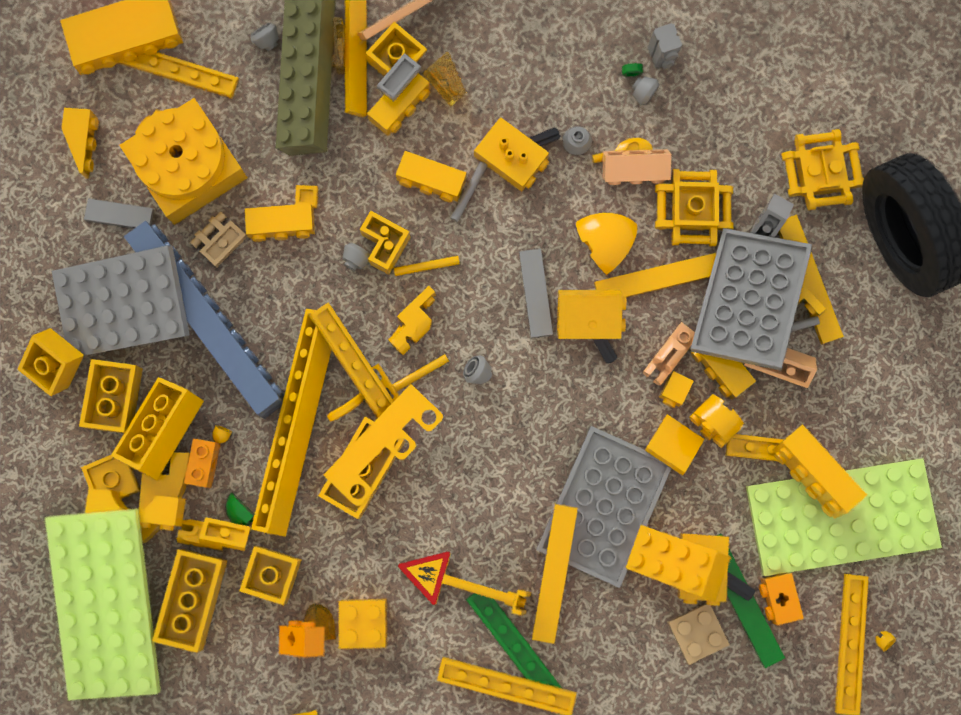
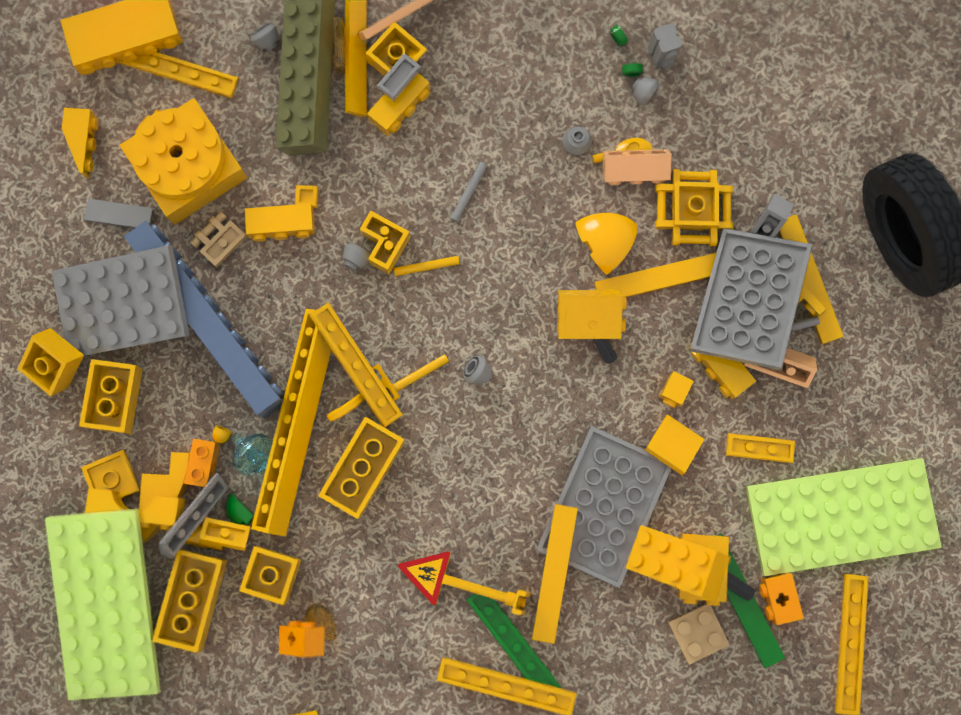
(157, 428): yellow brick -> none
(193, 516): none -> light grey slope
(251, 453): none -> clear light blue tile
(363, 623): yellow brick -> none
(380, 434): yellow piece -> none
(414, 321): yellow plate -> none
(431, 177): yellow brick -> none
(445, 79): clear yellow wing -> none
(514, 154): yellow piece -> none
(536, 293): light grey tile -> none
(618, 36): none -> green tile
(670, 353): light nougat plate -> none
(717, 420): yellow brick -> none
(818, 473): yellow brick -> none
(822, 169): yellow brick -> none
(885, 641): yellow hinge -> none

